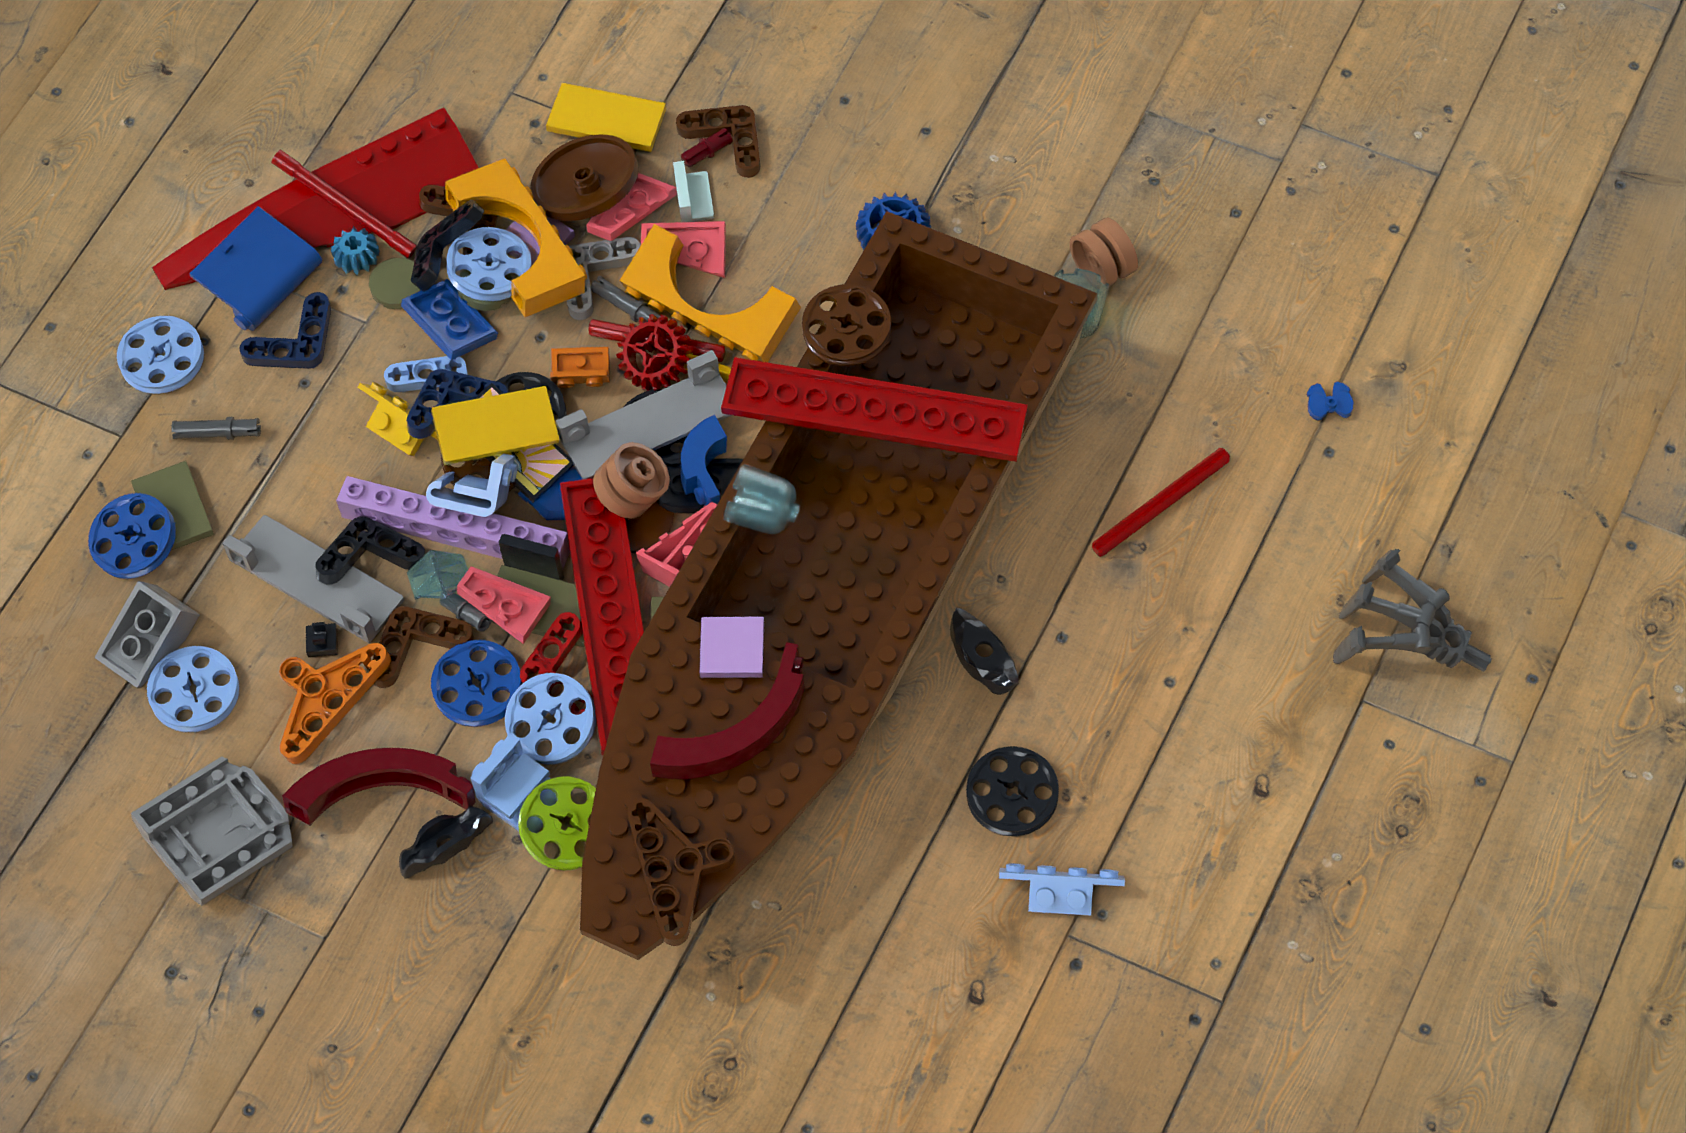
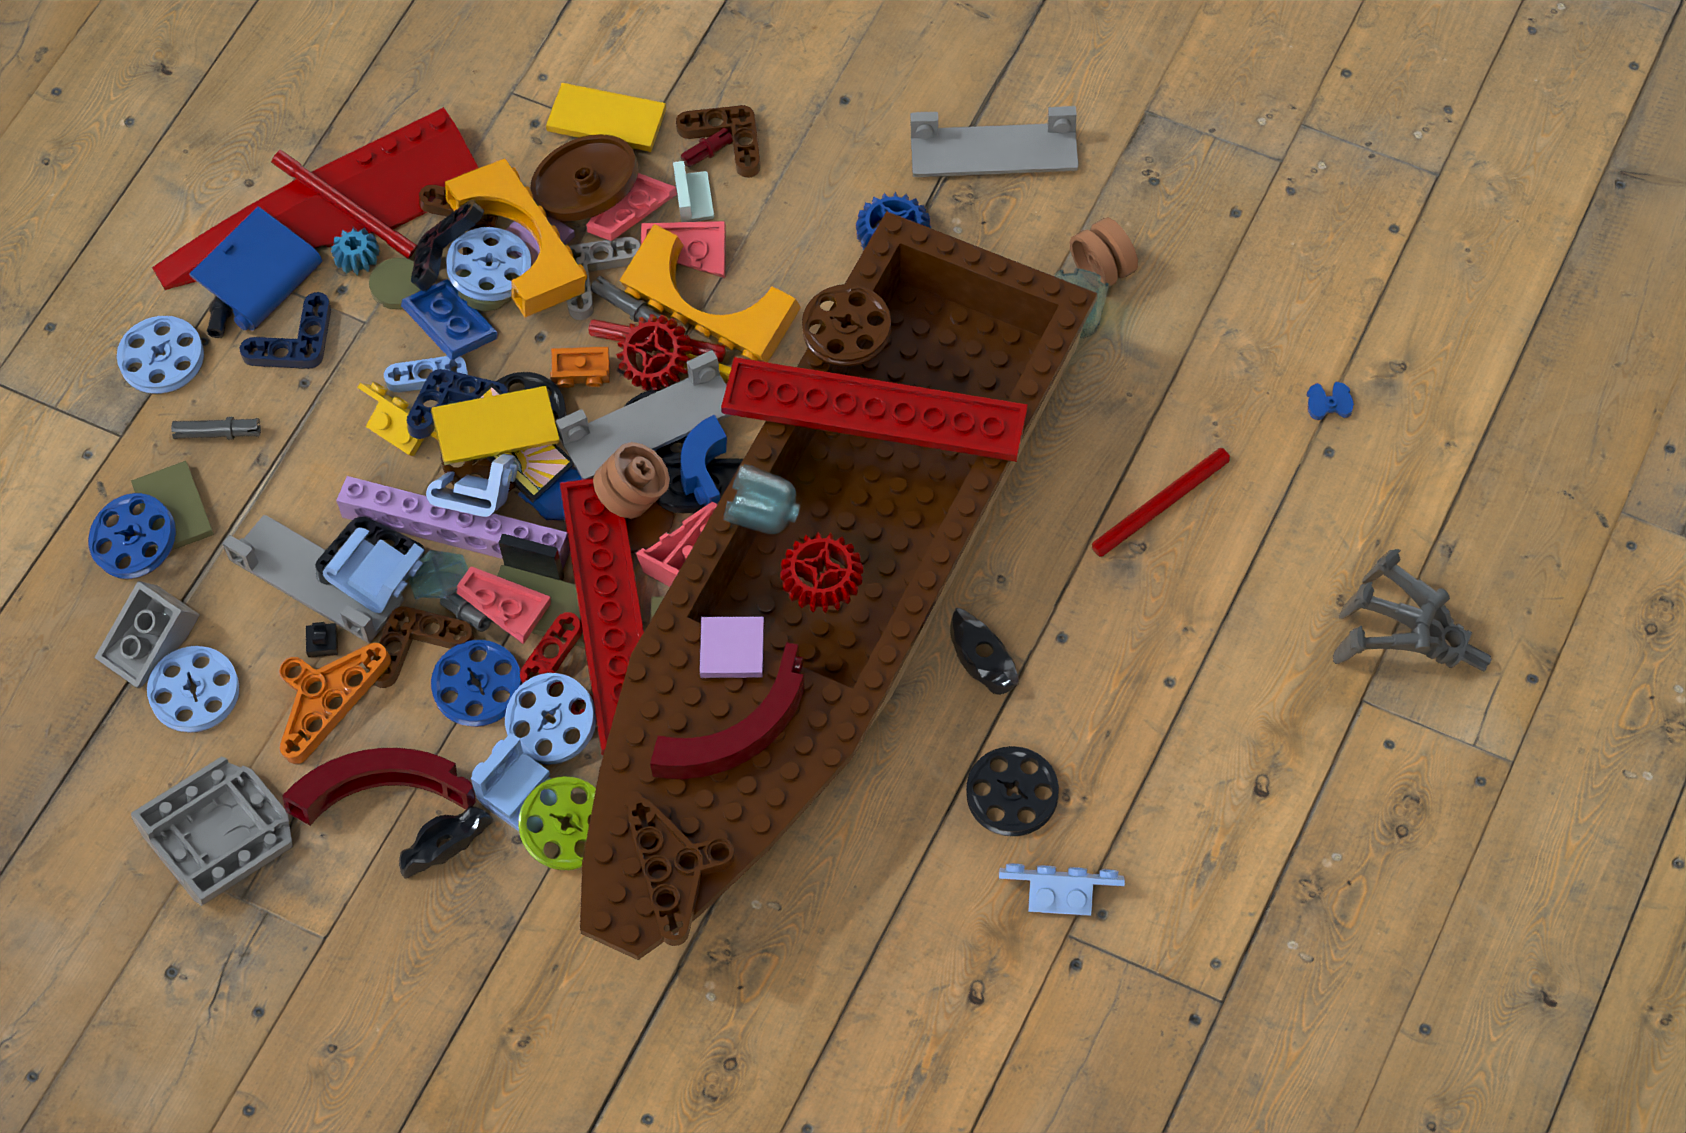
(219, 314): none -> black pin
(372, 572): none -> light blue piece
(809, 560): none -> red gear
(994, 148): none -> light grey bracket

